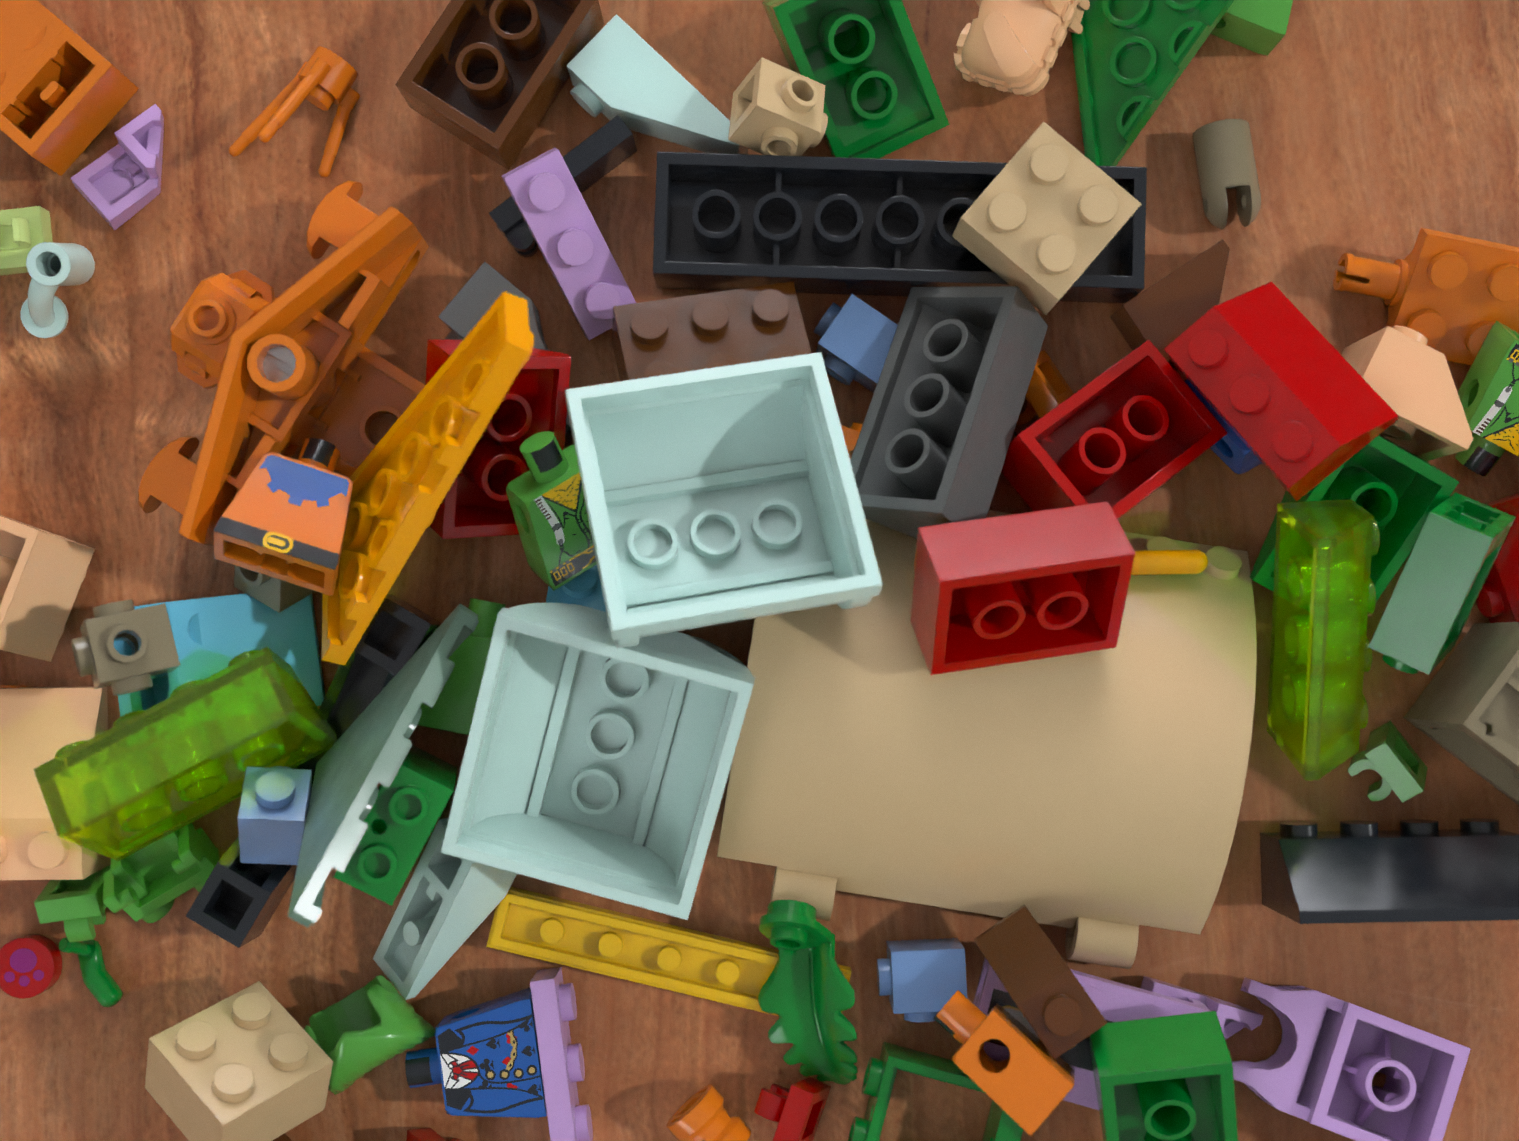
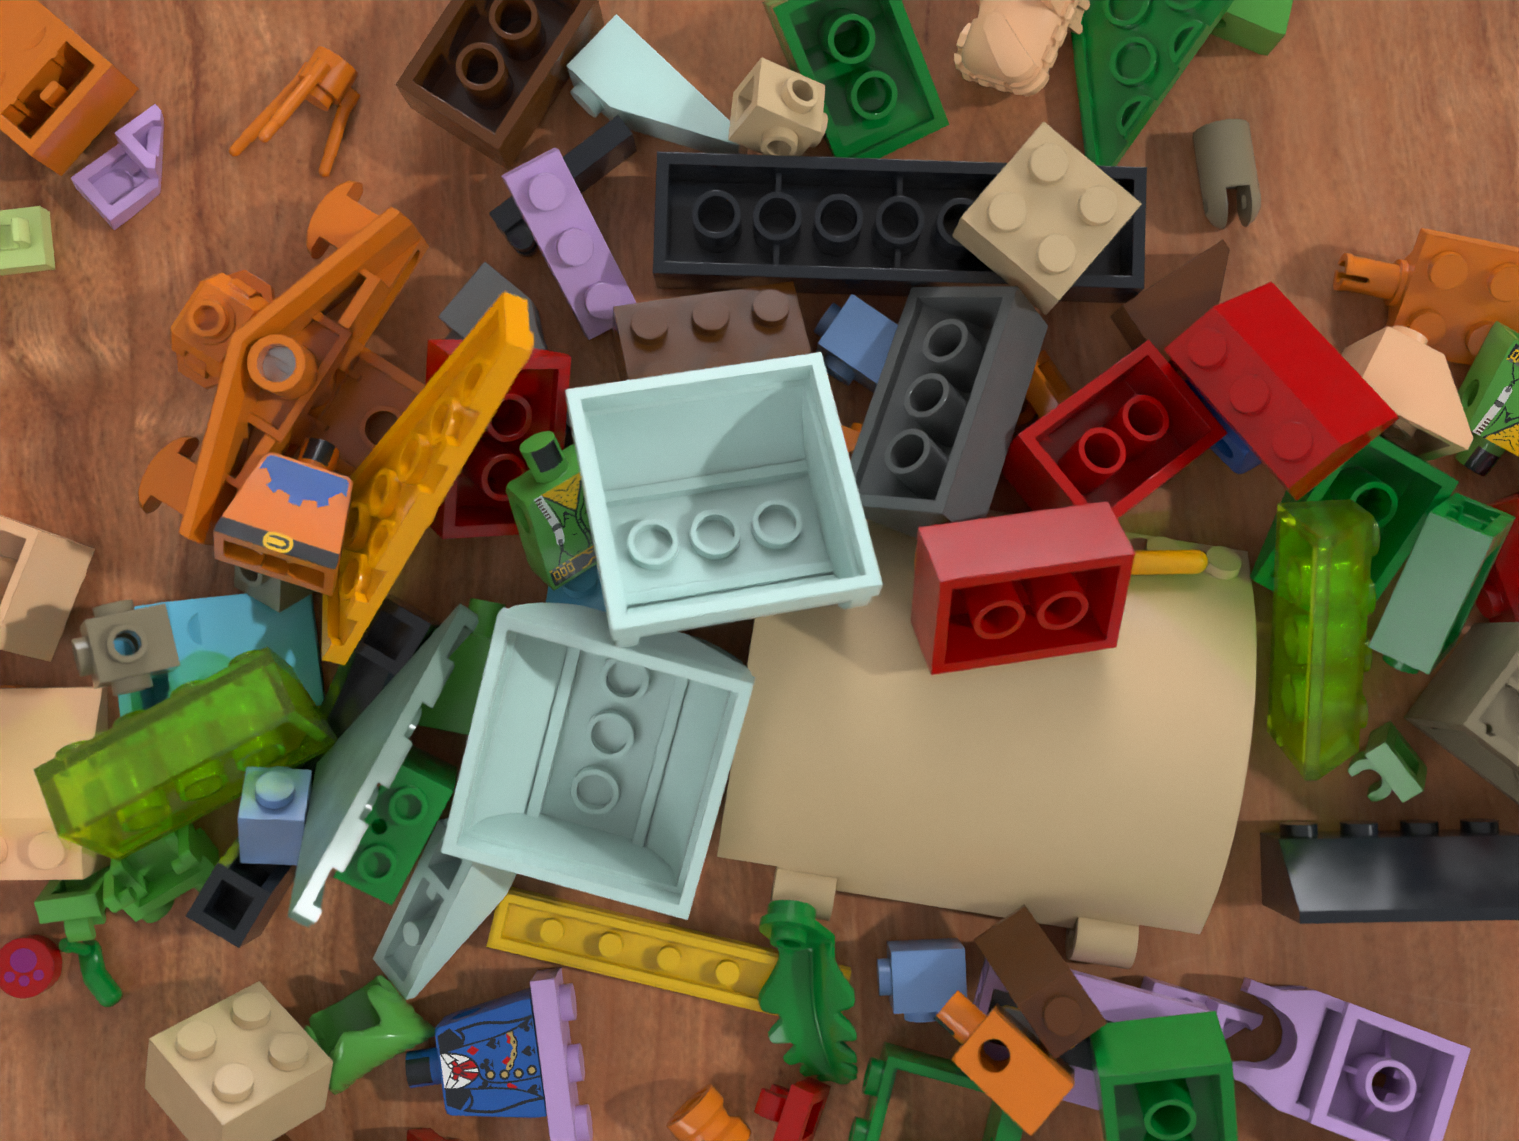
(50, 267): light aqua plant -> none

